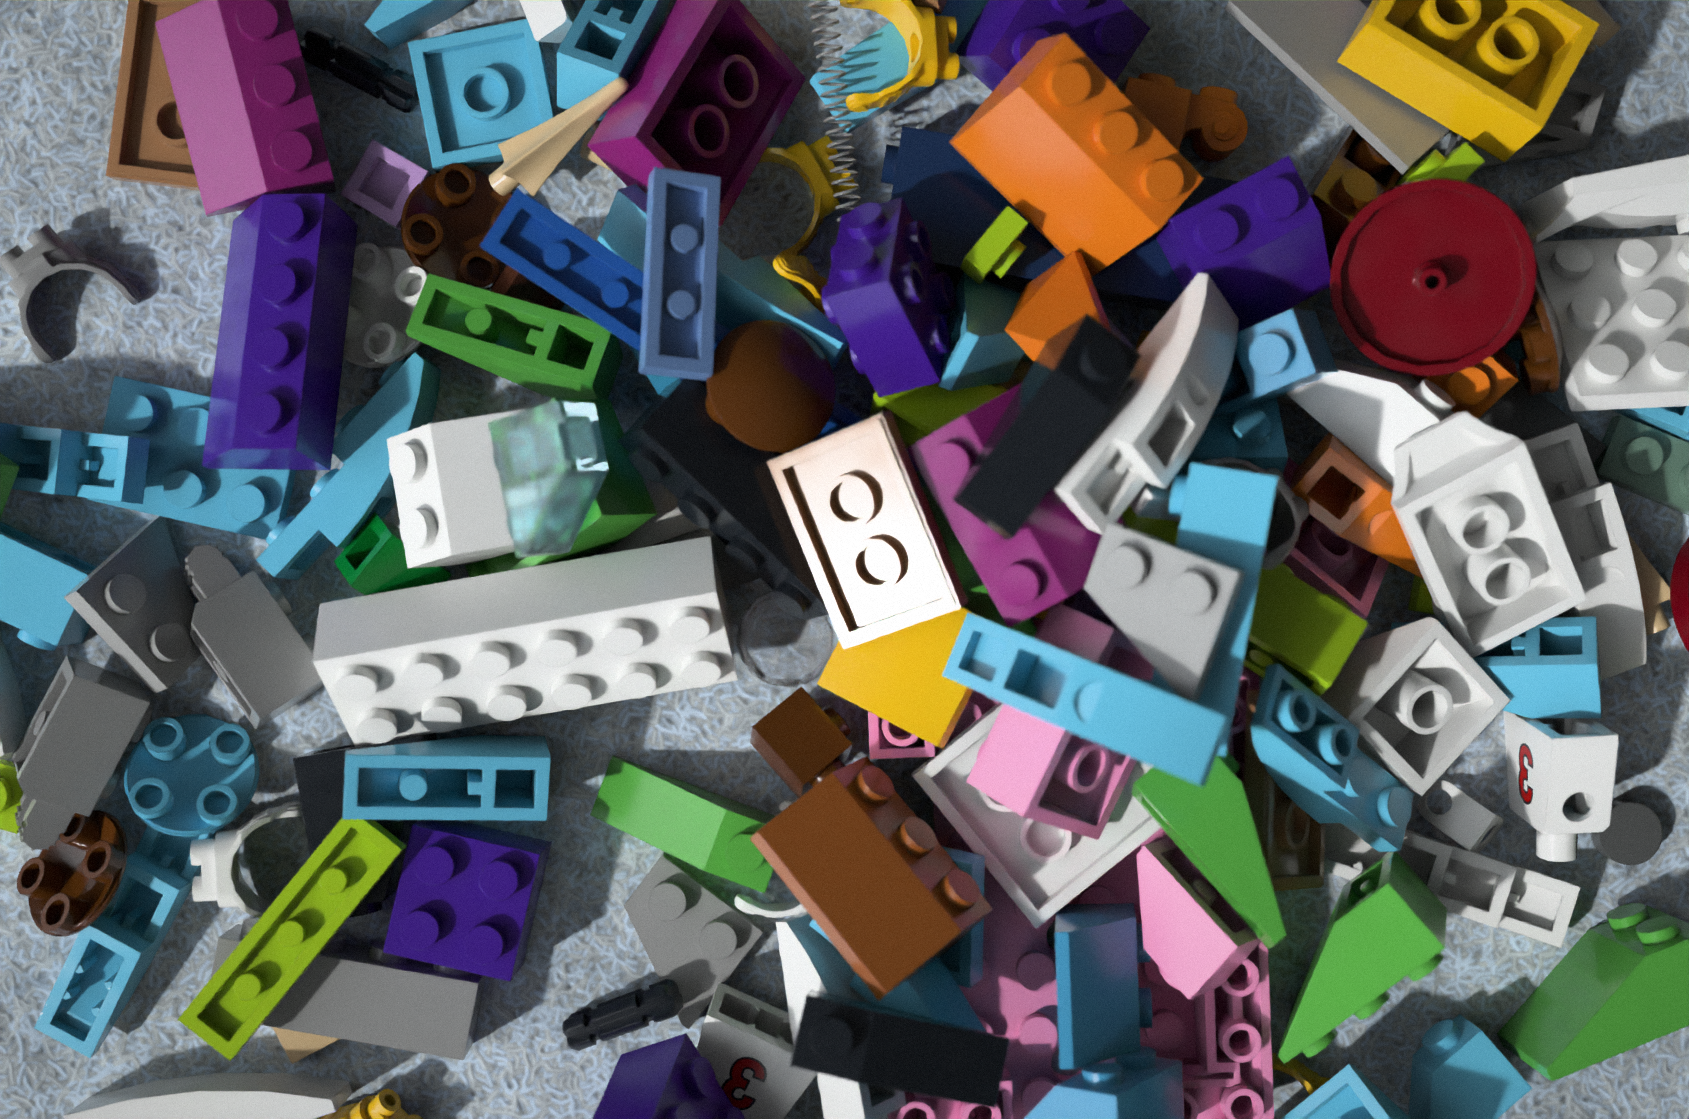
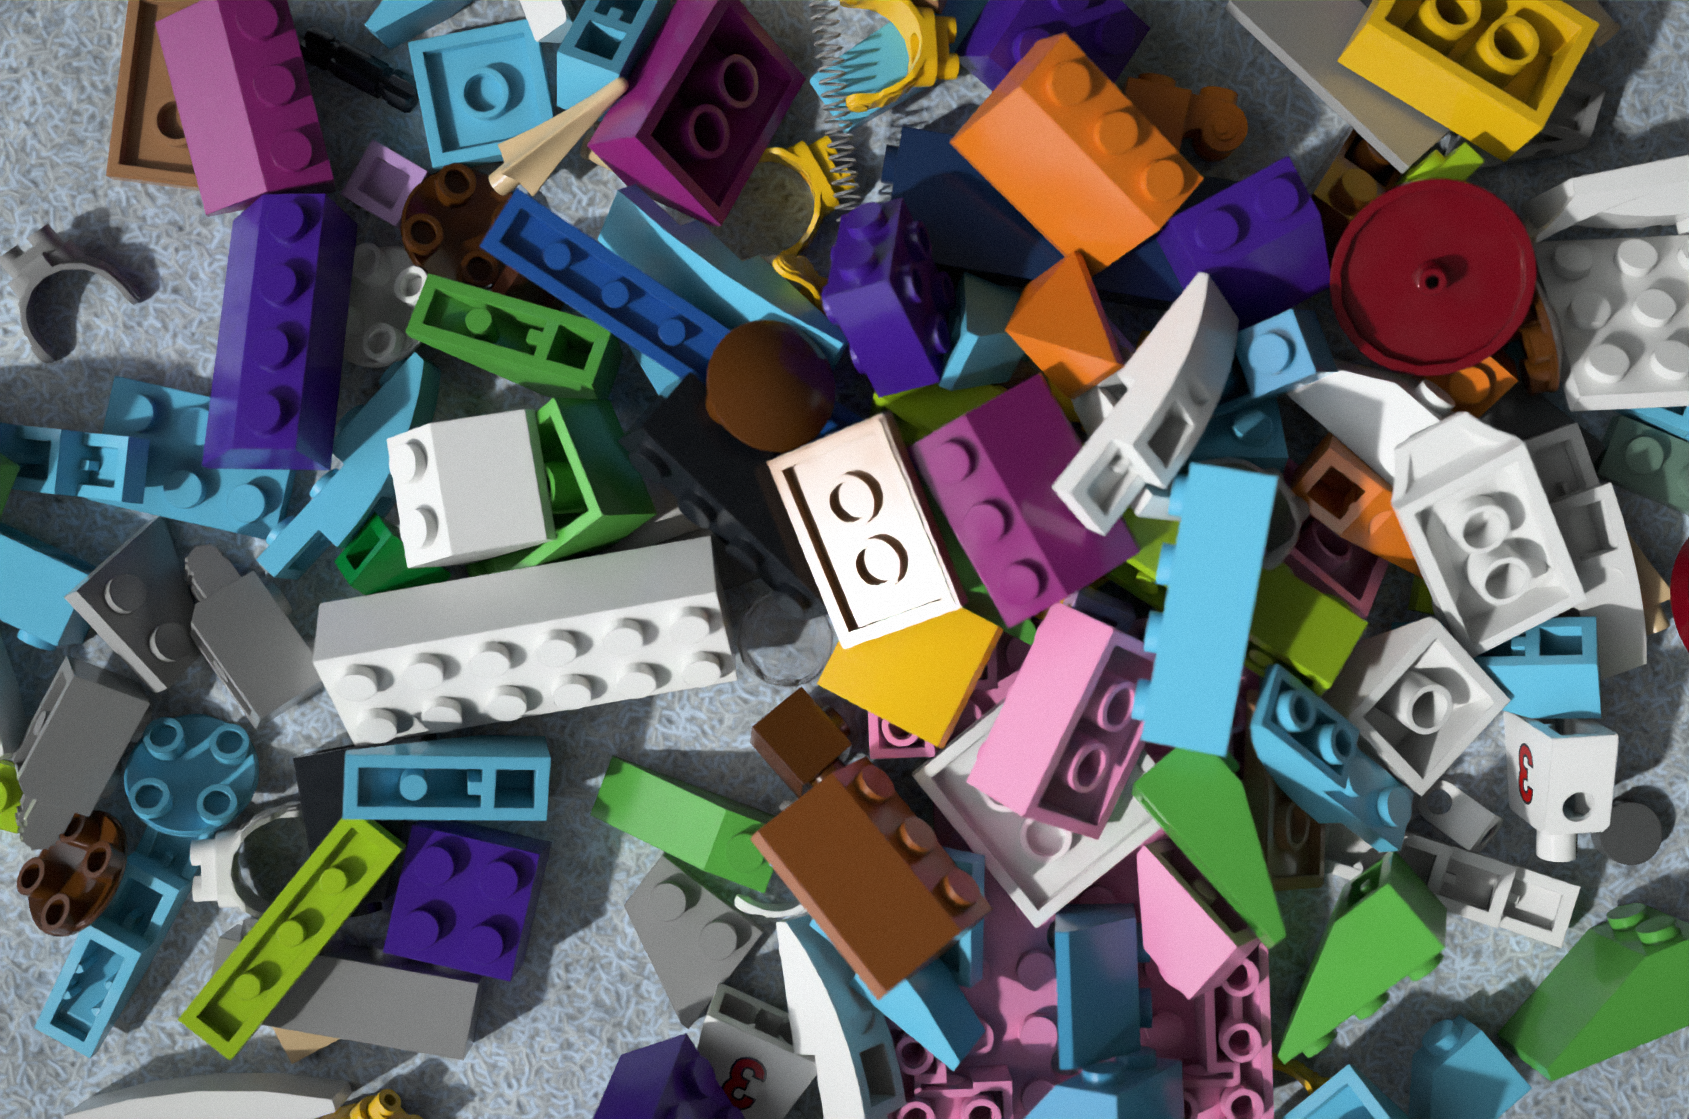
(548, 473): clear light blue slope -> none
(623, 1014): black axle -> none
(680, 274): medium blue plate -> none
(898, 1050): black slope -> none
(996, 248): lime plate -> none
(1046, 424): black slope -> none
(1087, 699): medium azure slope -> none
(1165, 602): wing -> none

